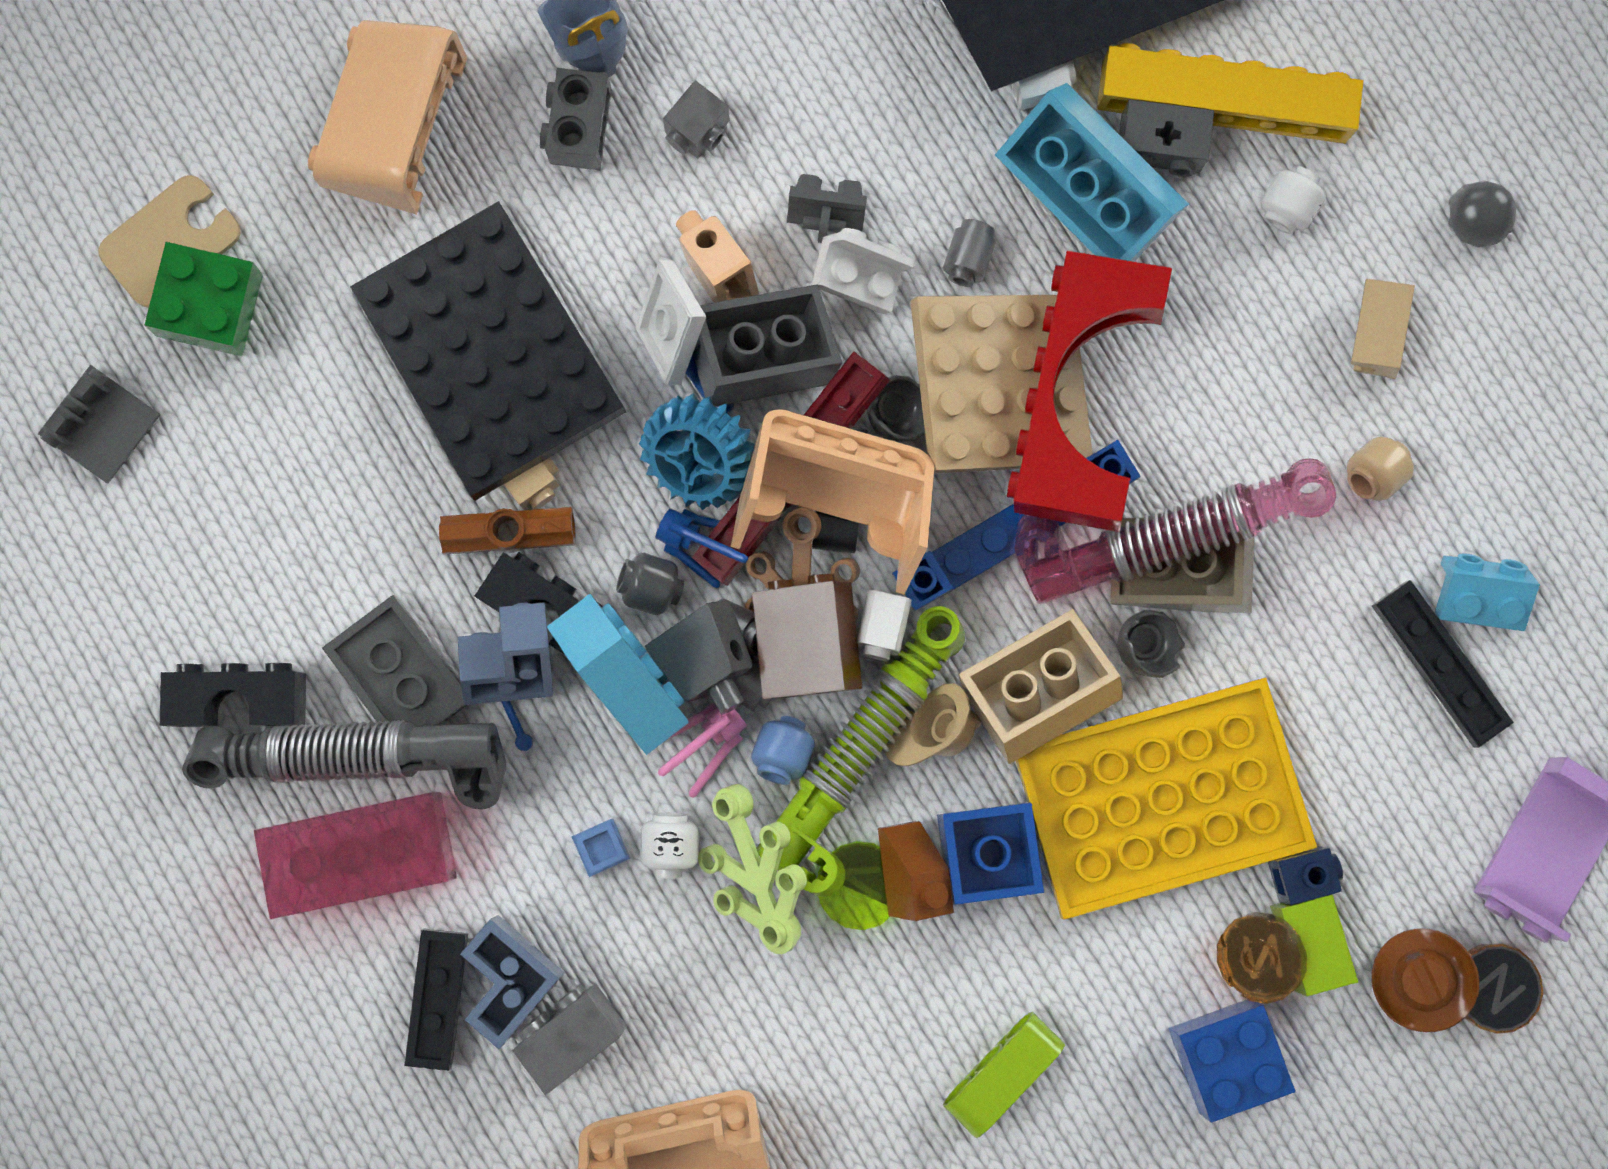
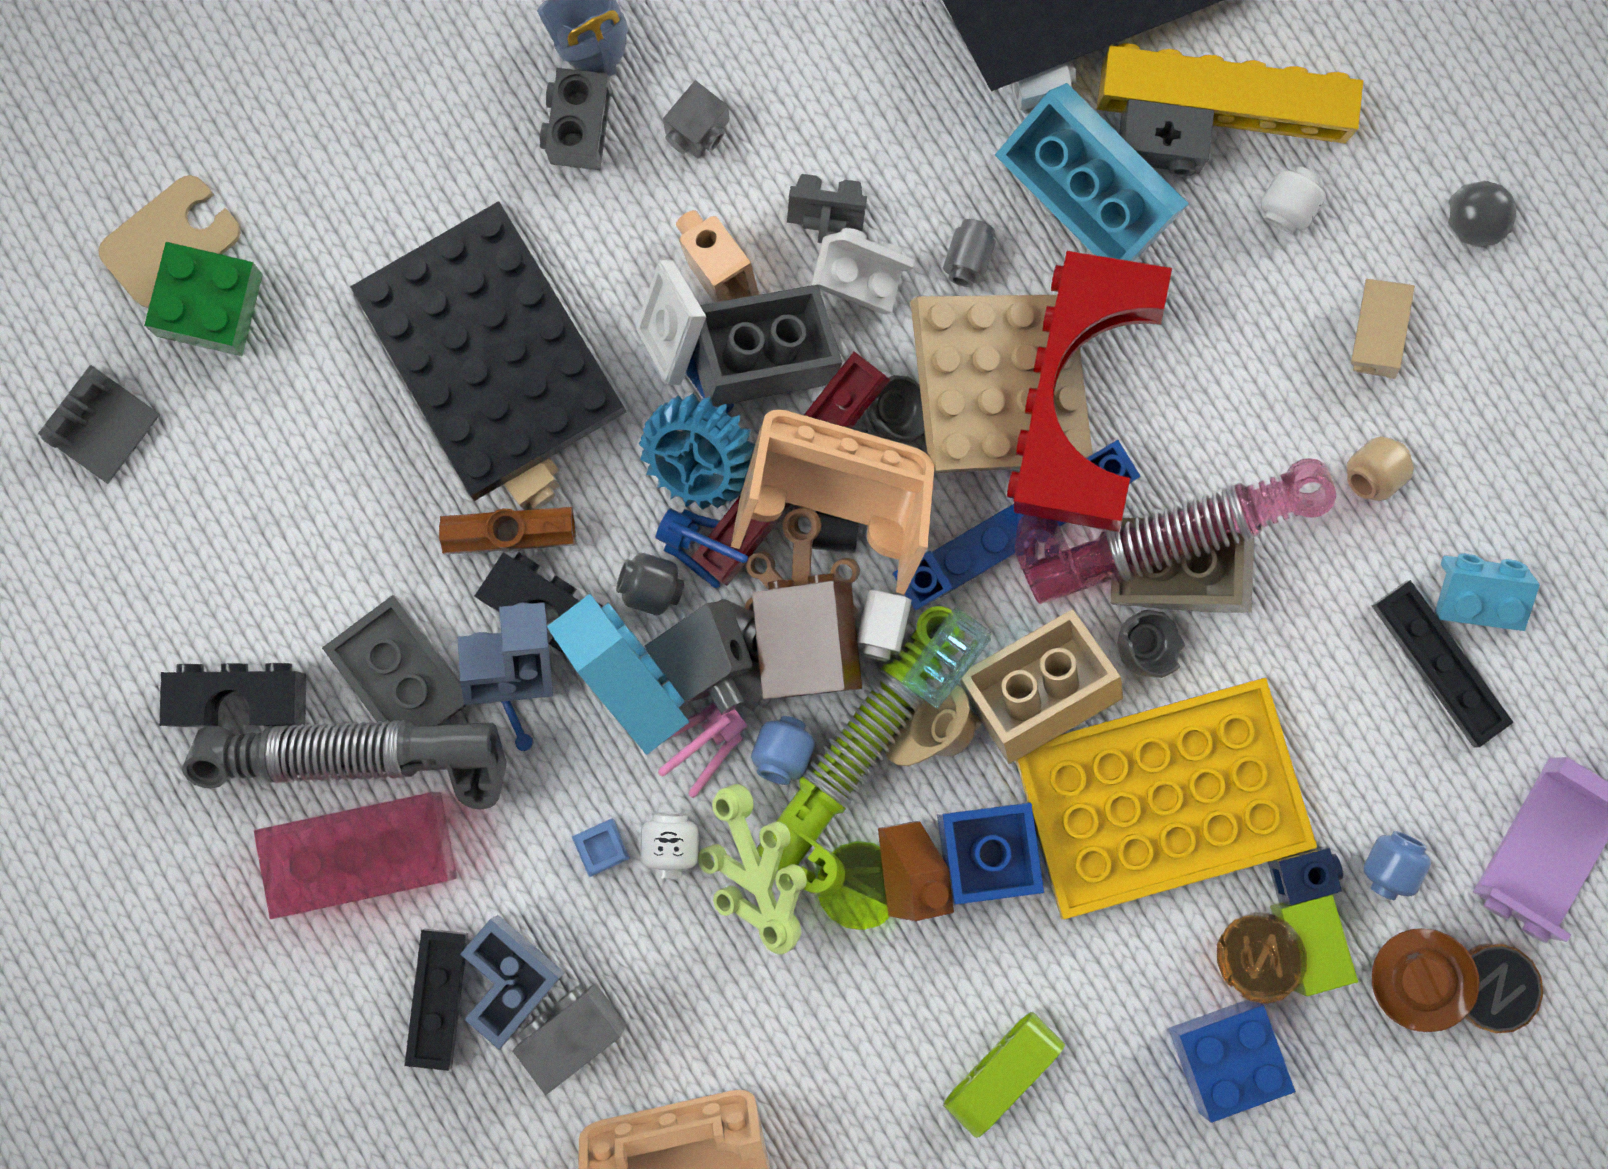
(386, 111): light nougat windscreen -> none
(970, 652): none -> clear light blue slope
(1397, 865): none -> medium blue head

